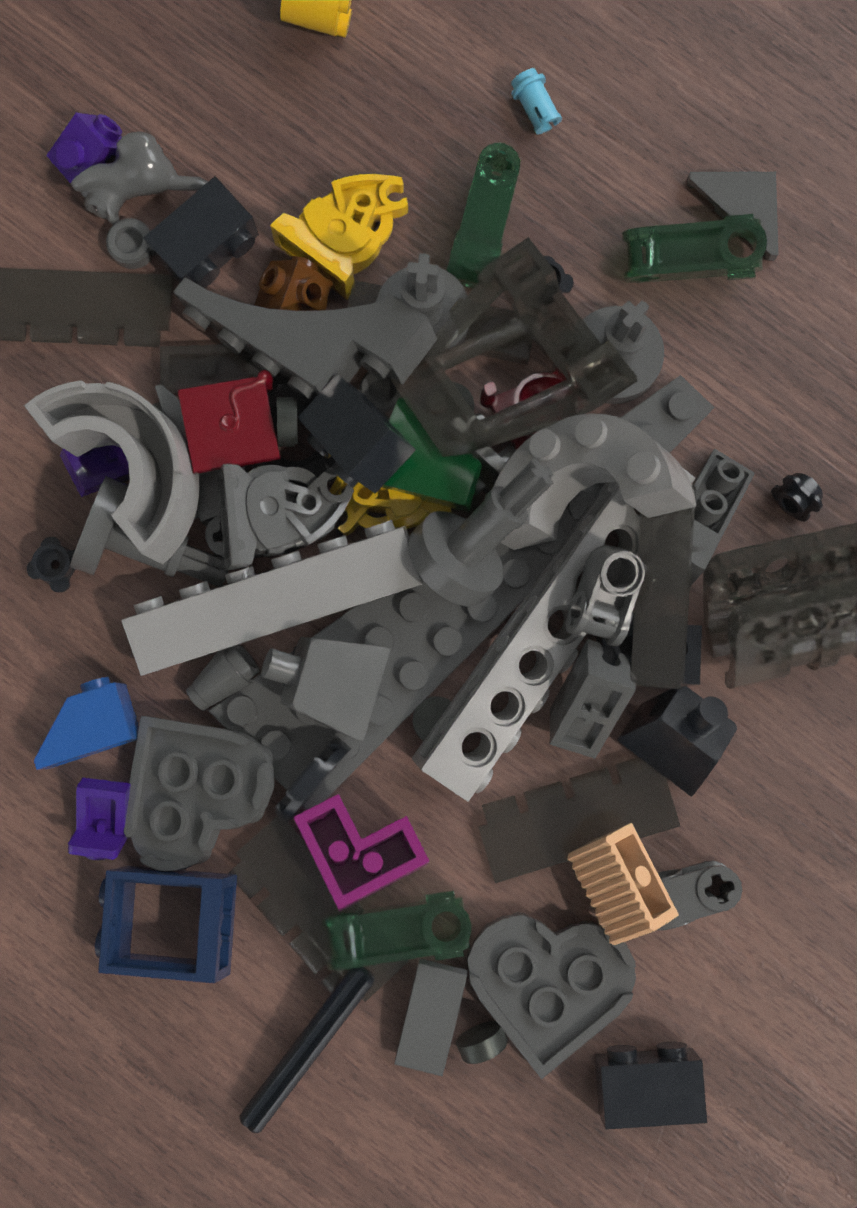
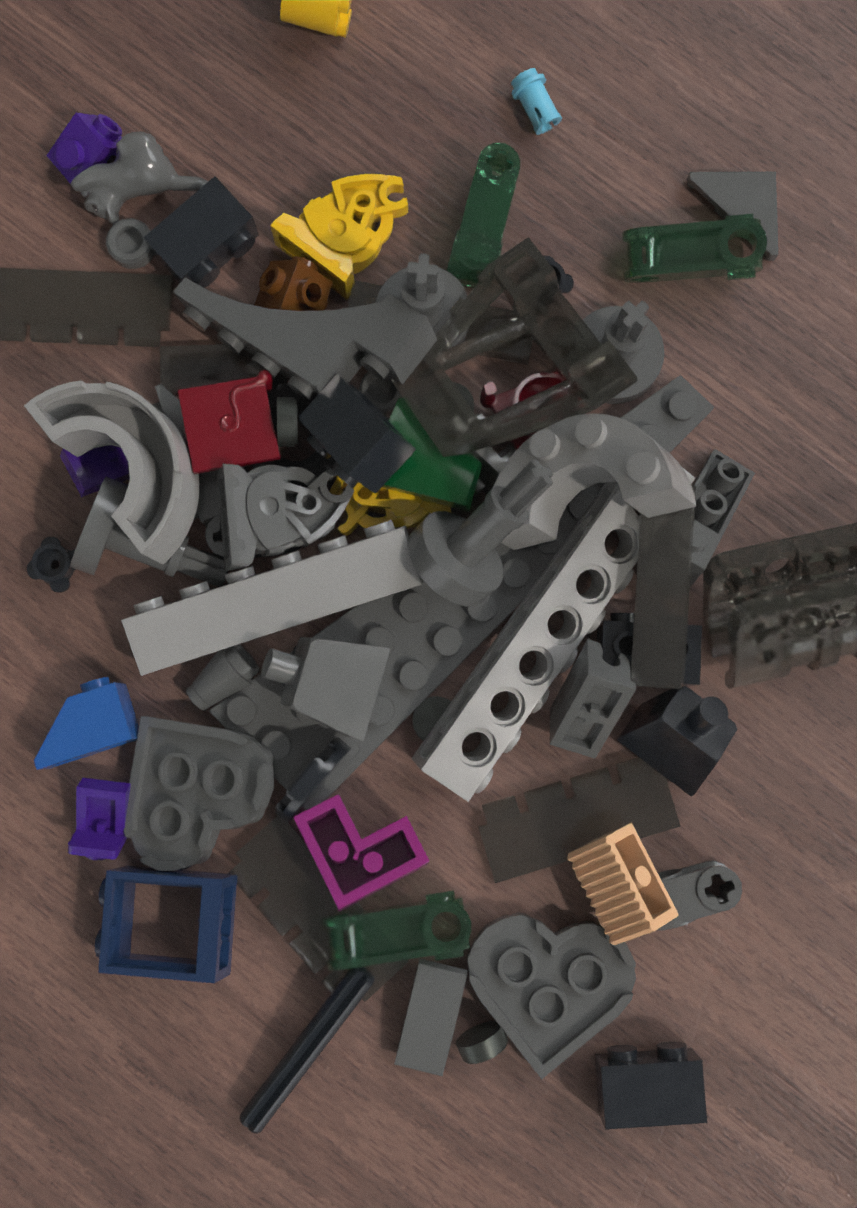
(606, 599): dark grey piece -> none
(798, 496): black plate -> none

